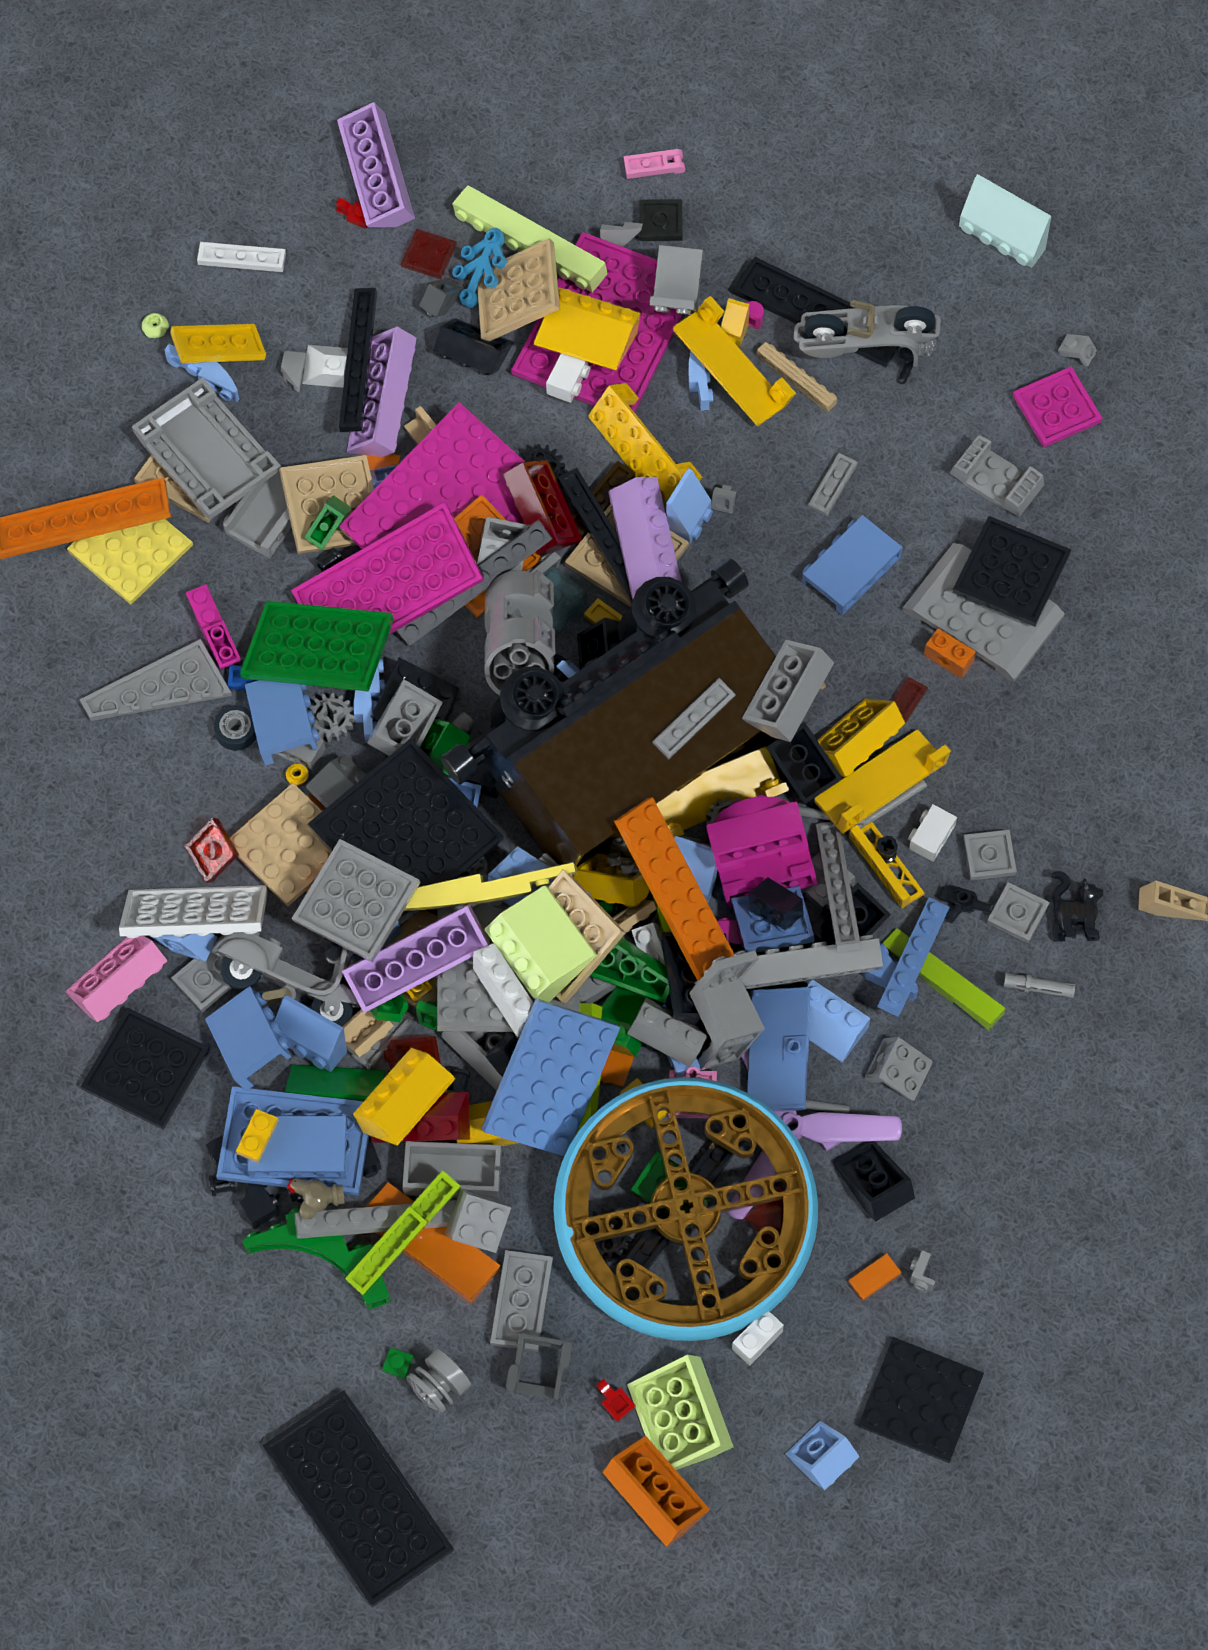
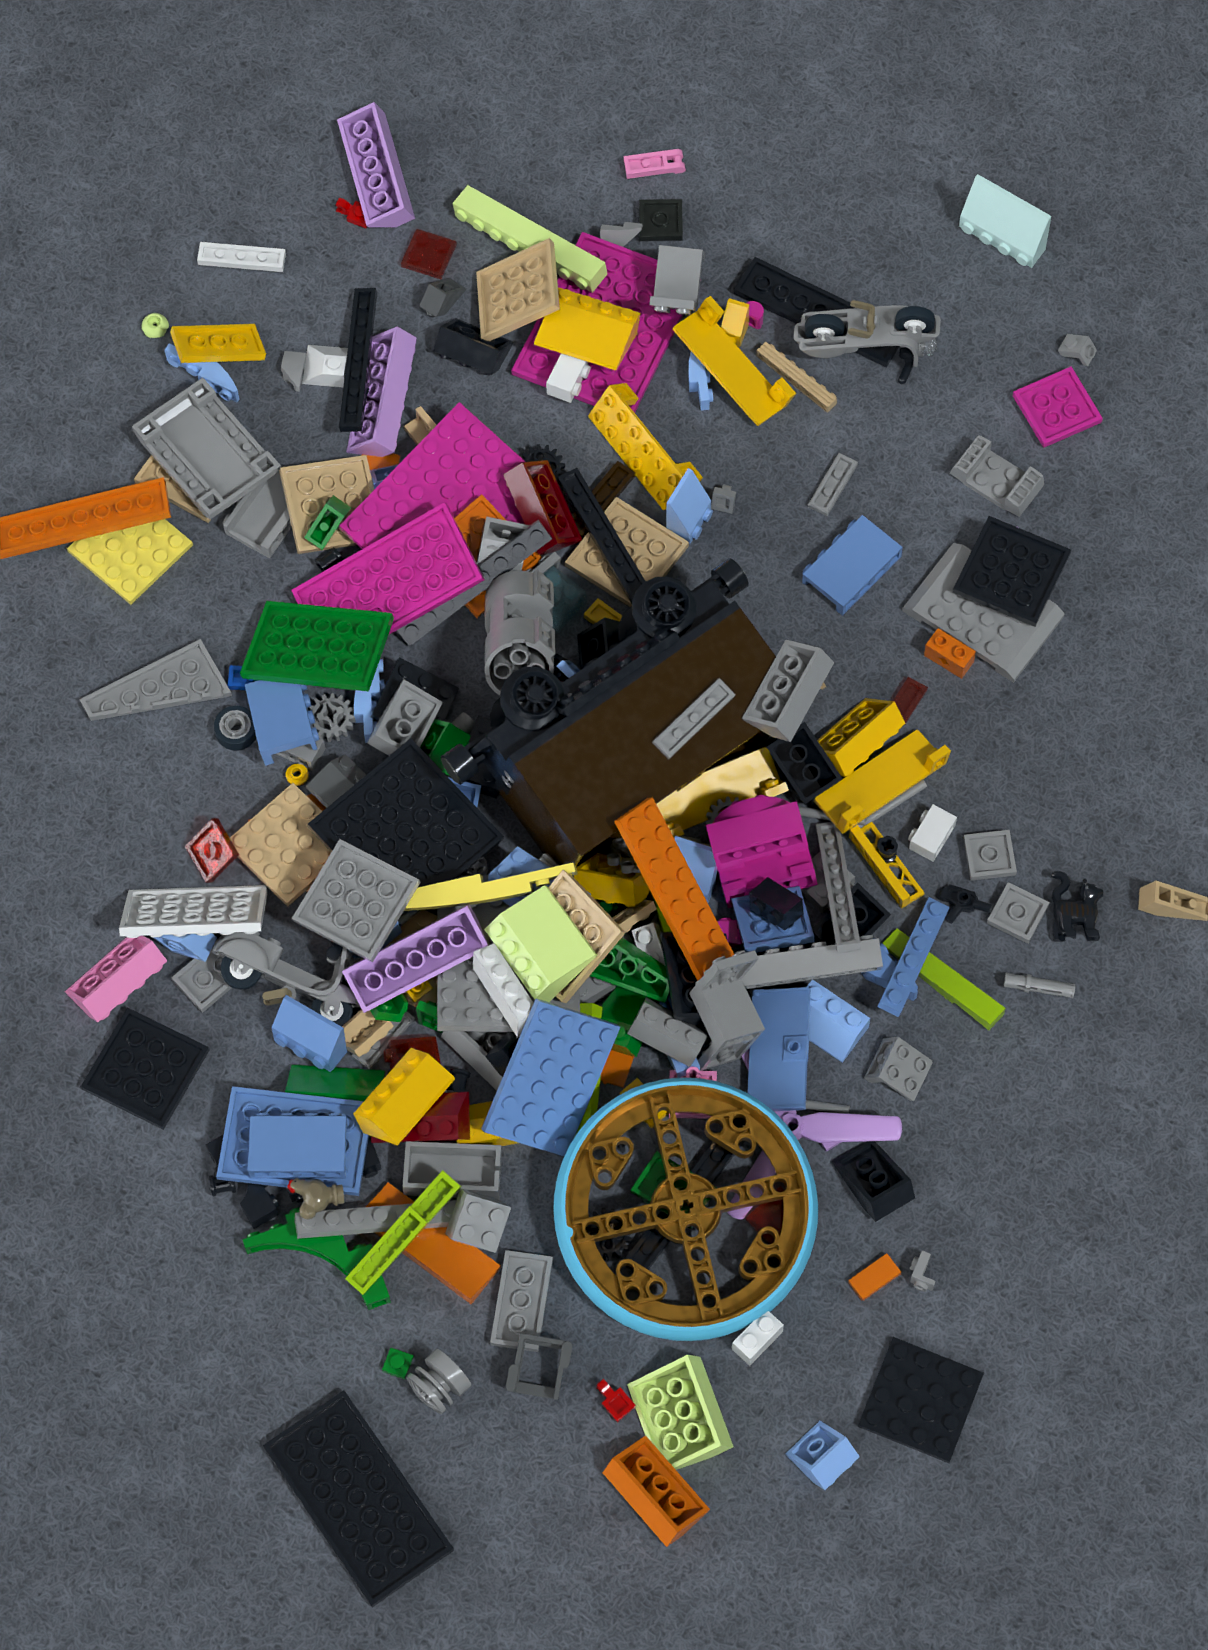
(213, 627): dark pink slope -> none
(247, 1035): medium blue panel -> none
(257, 1135): yellow plate -> none
(492, 243): dark azure plant -> none
(643, 531): lavender slope -> none

